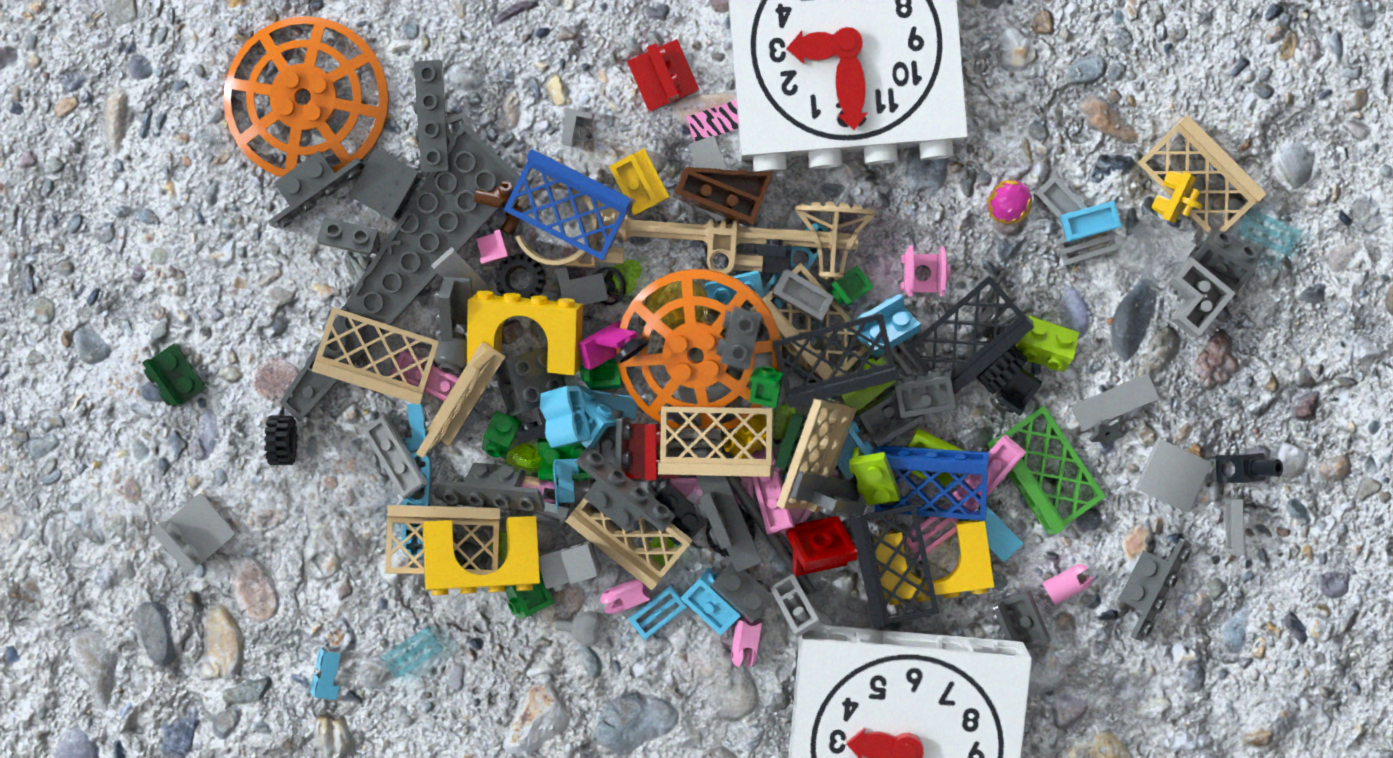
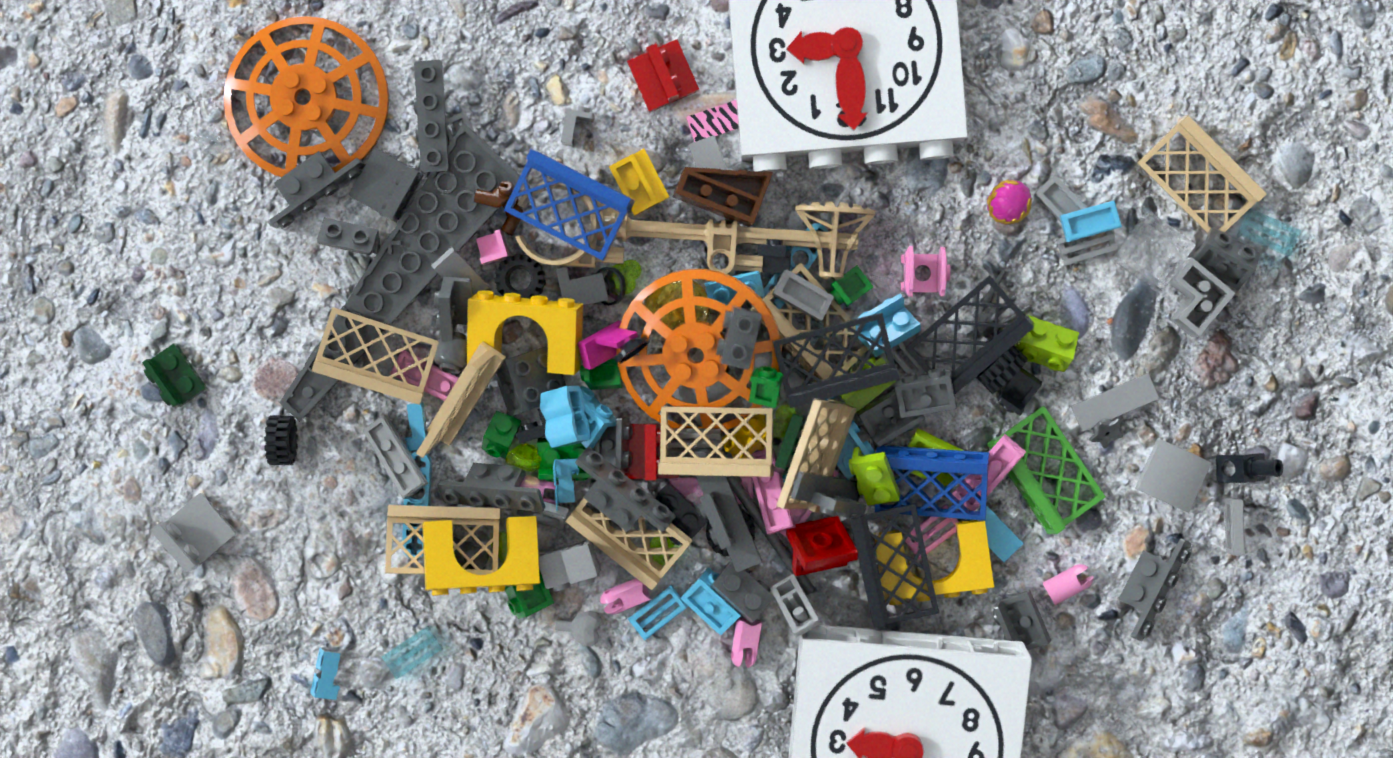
(622, 403): medium azure piece -> none
(1182, 185): yellow hips -> none

